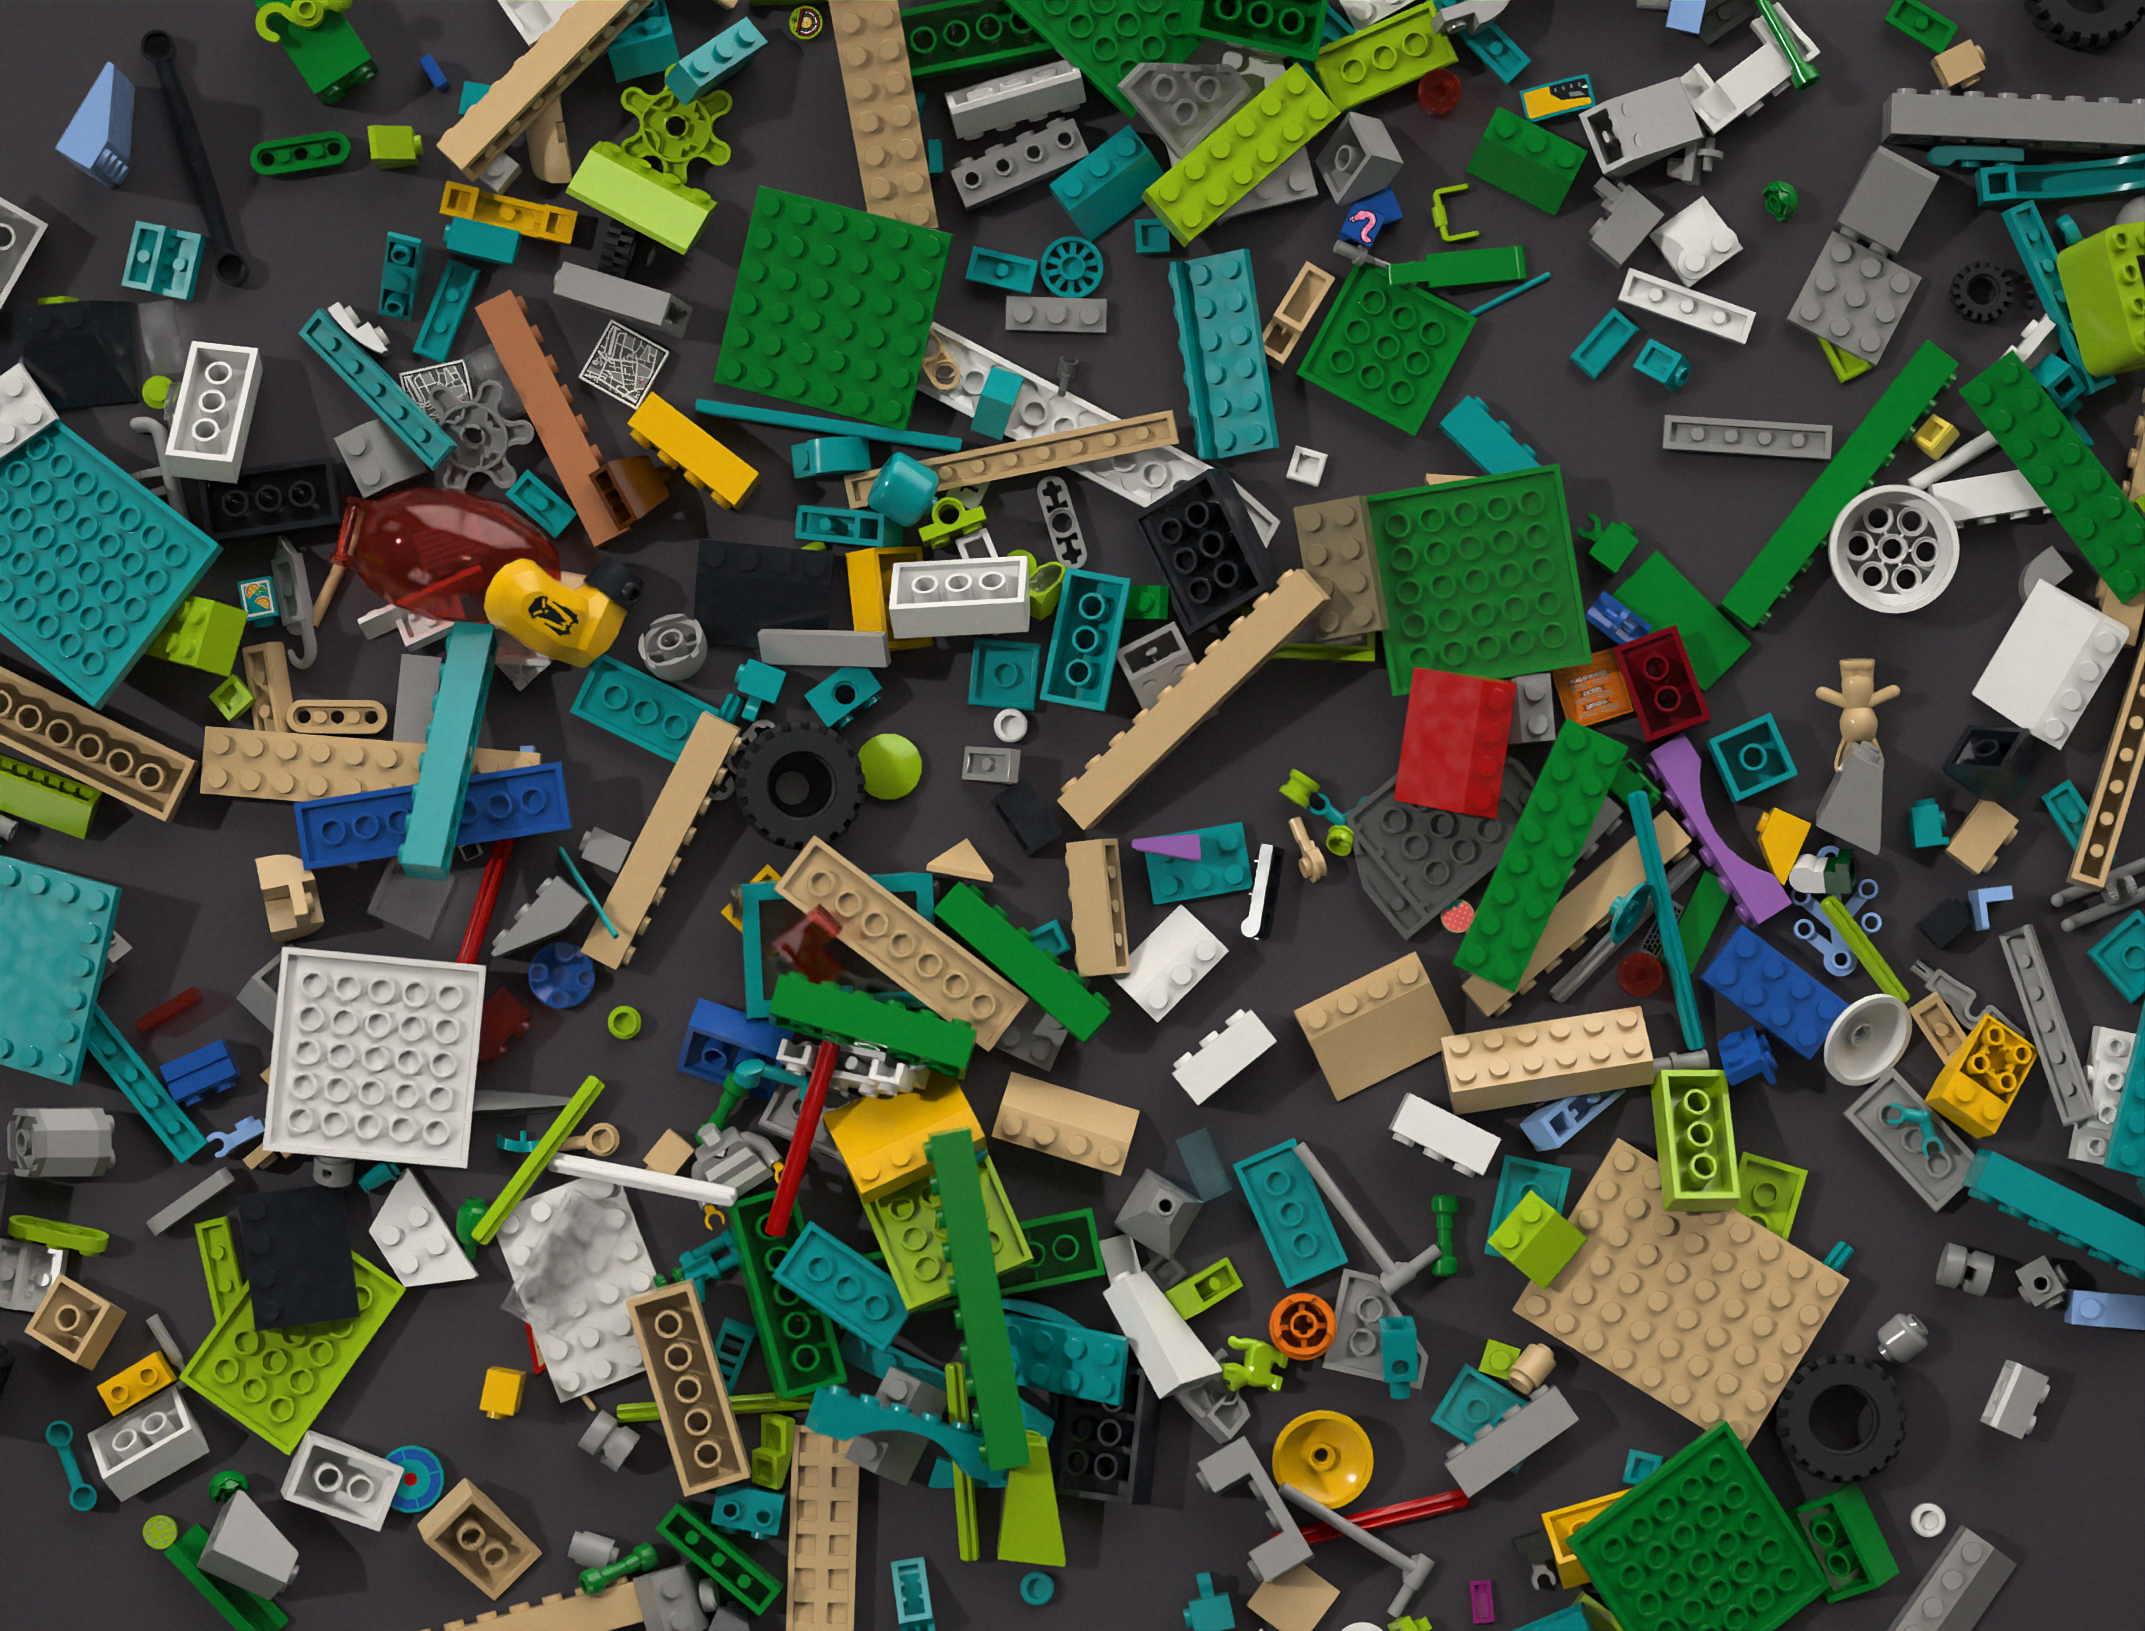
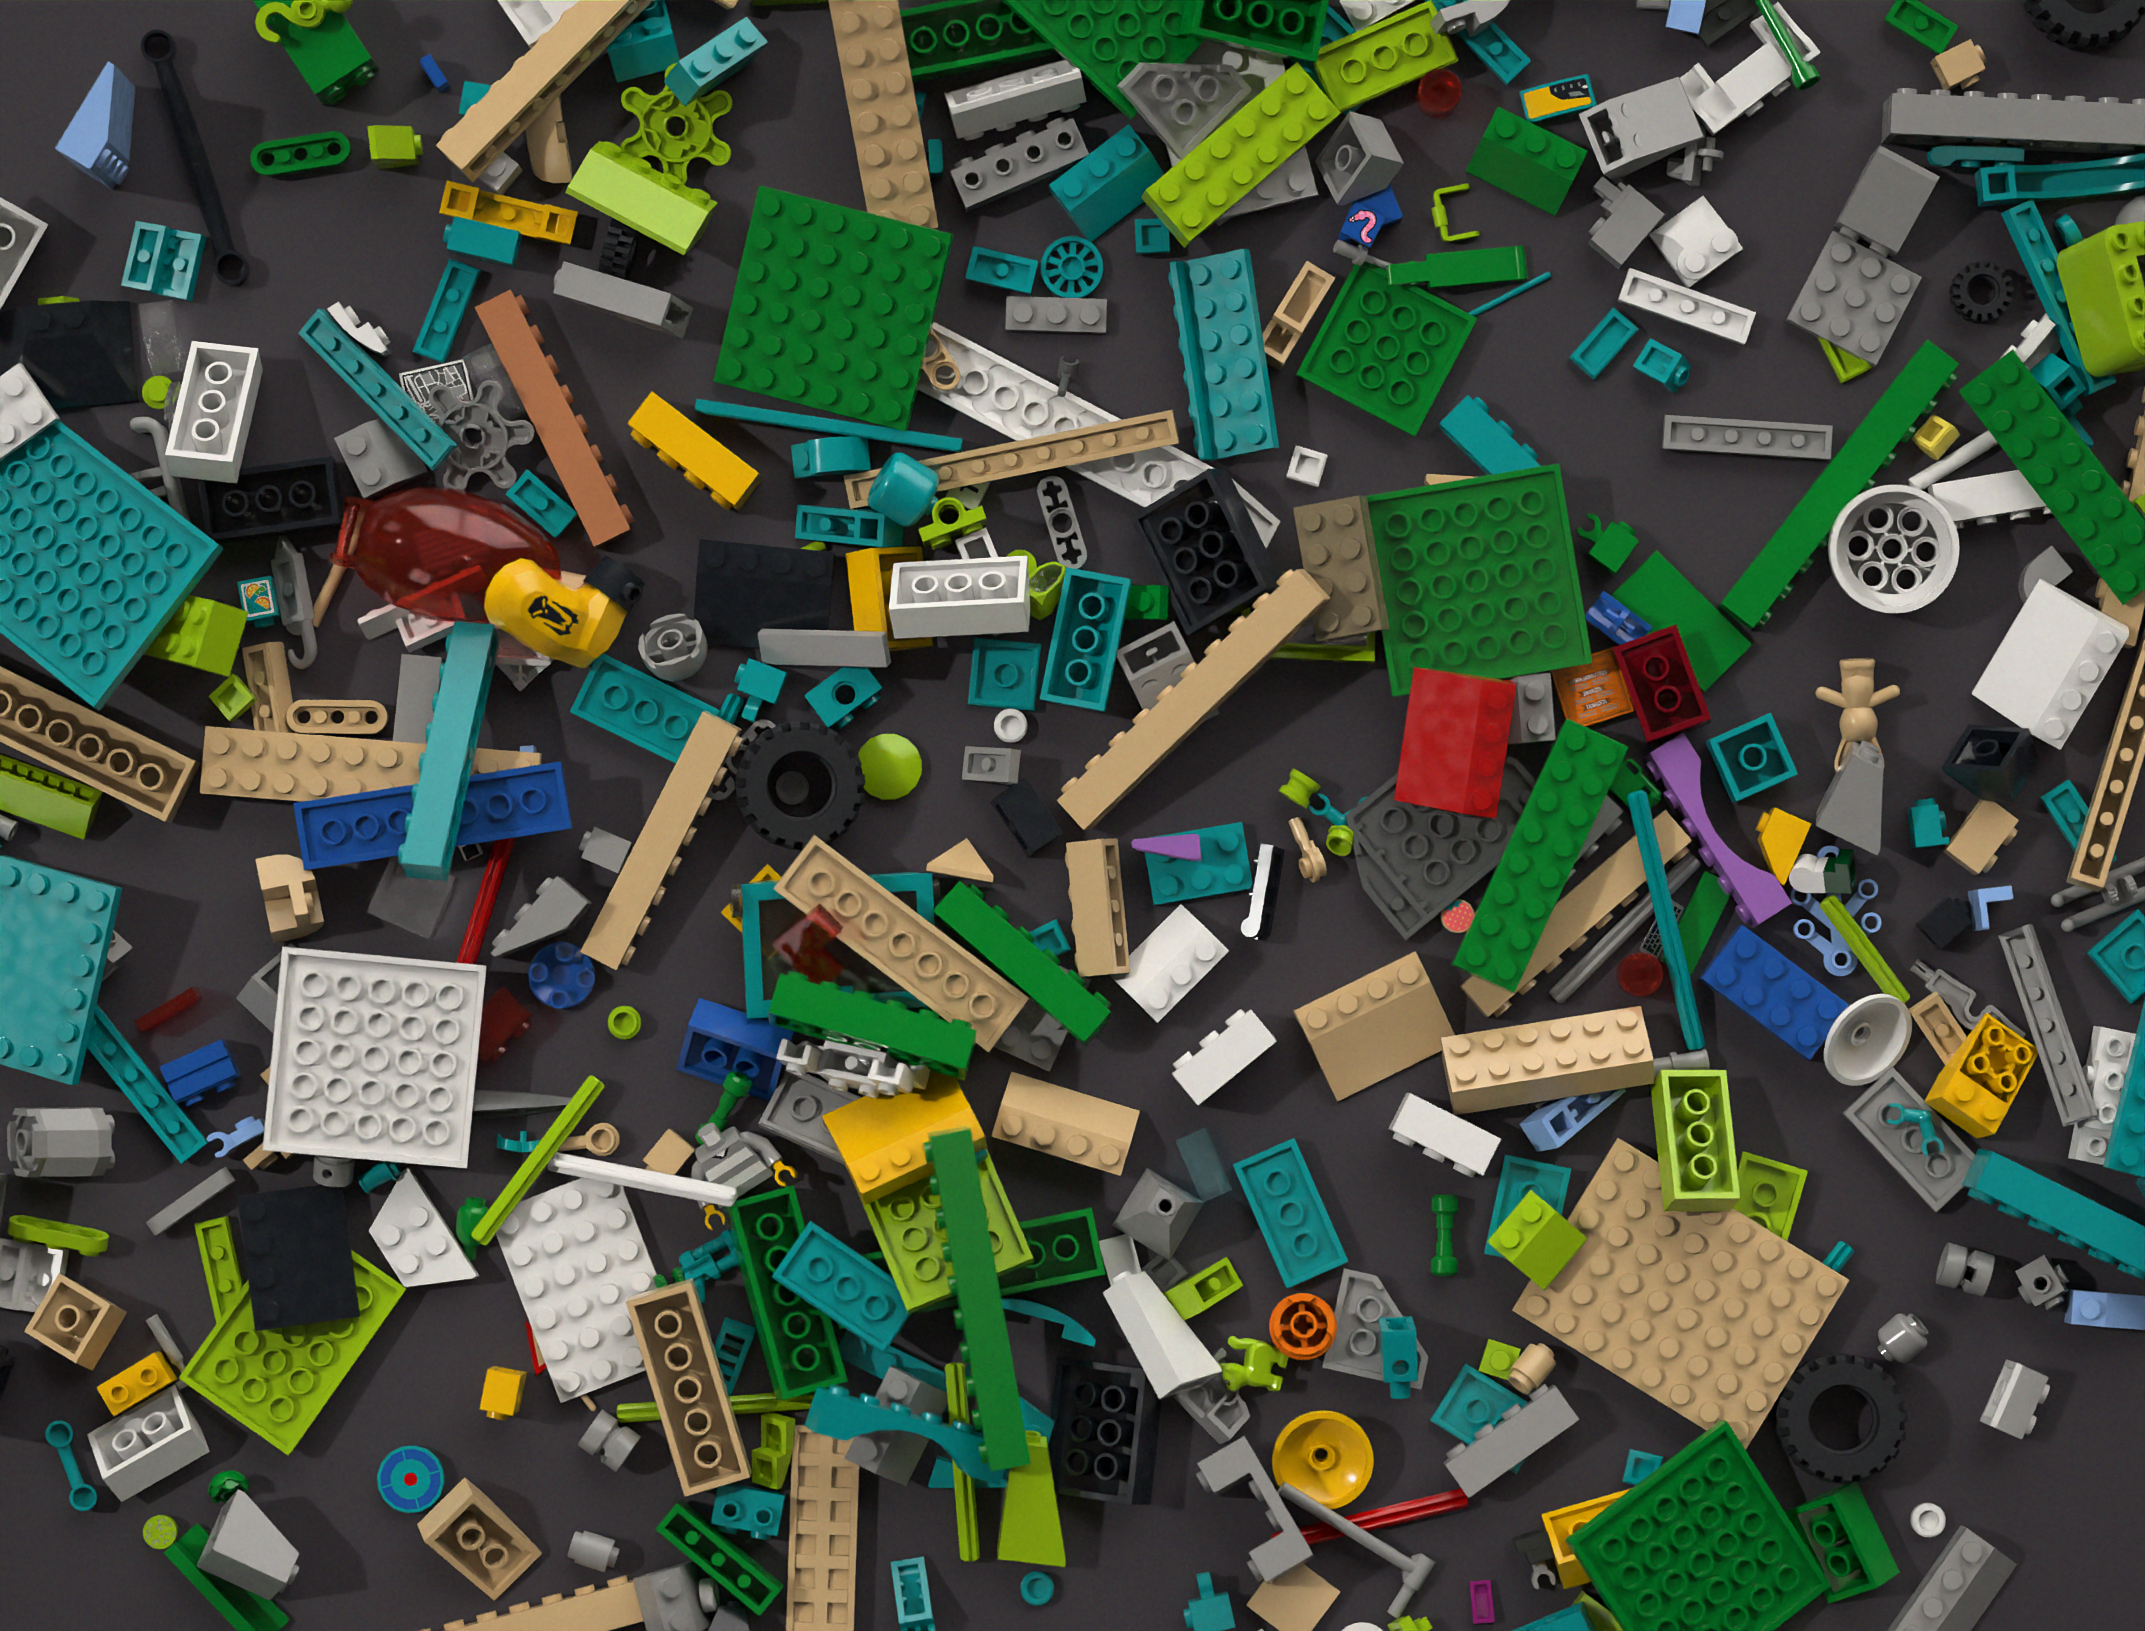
(341, 1480): white slope -> none
(401, 275): teal slope -> none
(565, 1264): clear brick -> none
(588, 893): teal axle -> none
(624, 365): tile -> none
(630, 488): reddish brown torso -> none
(642, 1558): green piece -> none
(750, 1071): teal bar -> none
(802, 1138): red axle -> none
(806, 23): tile -> none
(996, 403): teal slope -> none
(1068, 1359): teal plate -> none
(1394, 1274): light grey bar -> none
(1627, 912): teal dish -> none
(1746, 1055): blue bracket -> none
(1781, 200): green plate -> none

